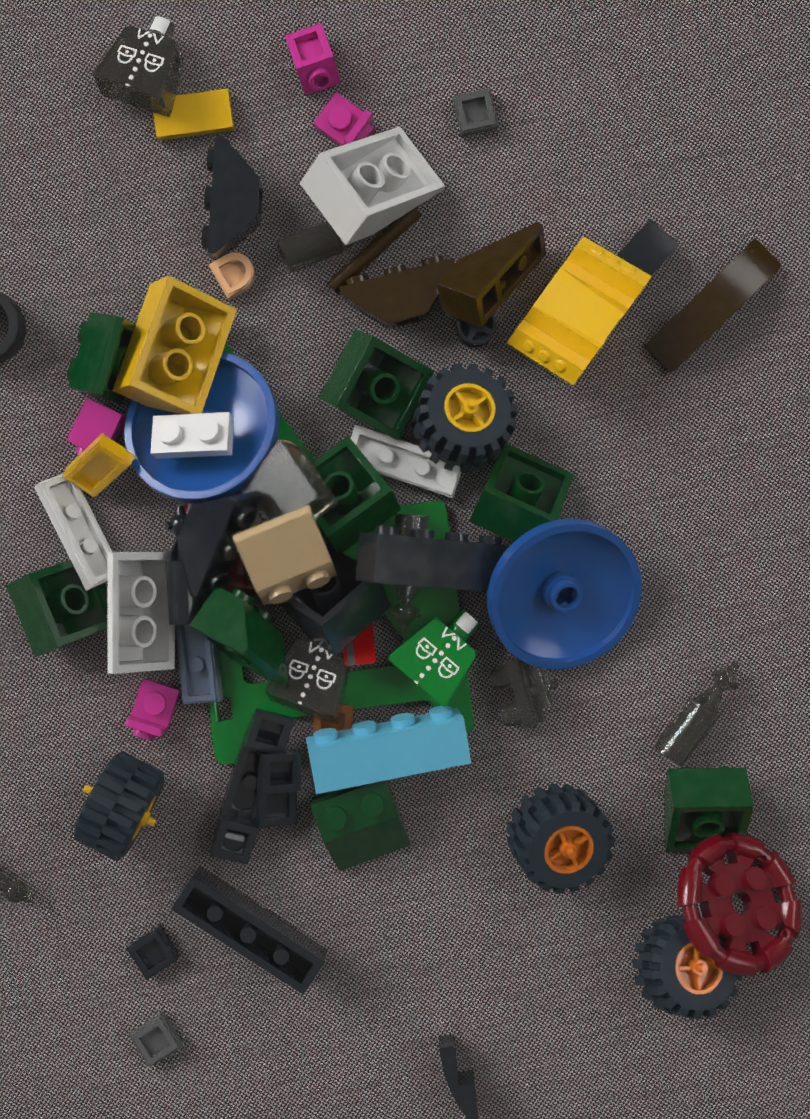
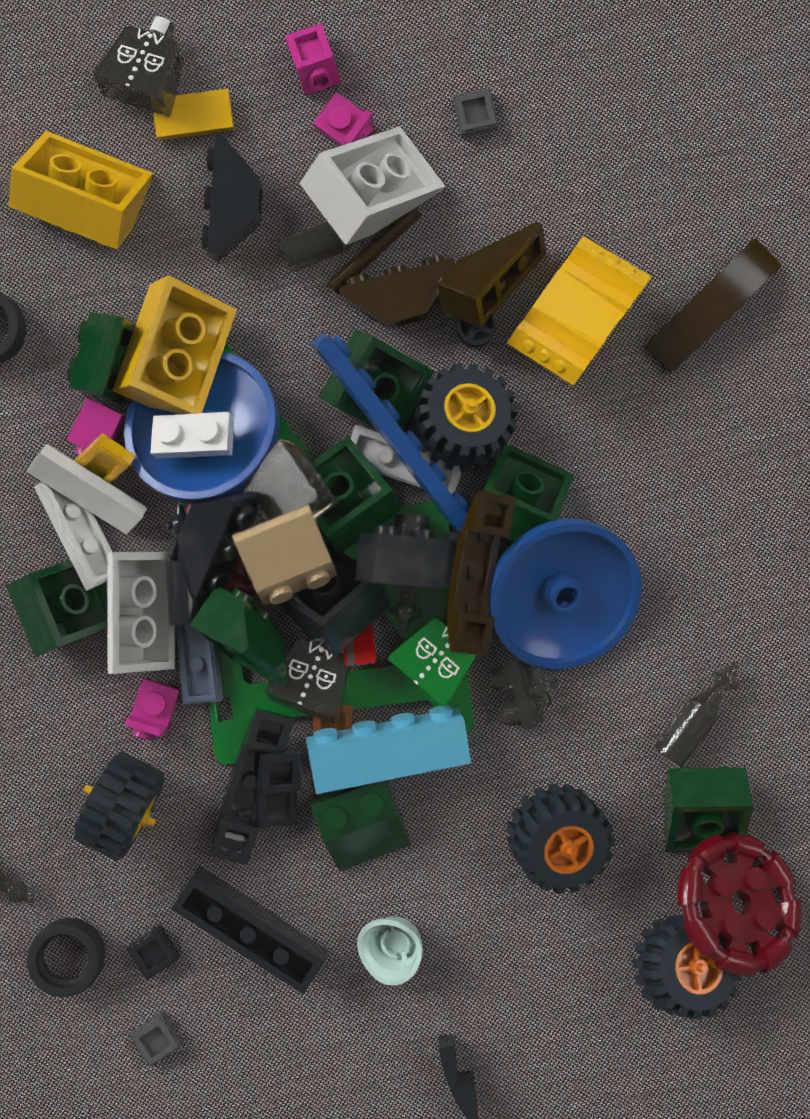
(49, 982): none -> black tyre
(79, 189): none -> yellow slope
(86, 489): none -> white tile
(233, 273): light nougat tile -> none
(383, 418): none -> blue plate
(390, 949): none -> light aqua helmet
(473, 573): none -> dark brown slope
(649, 248): black slope -> none

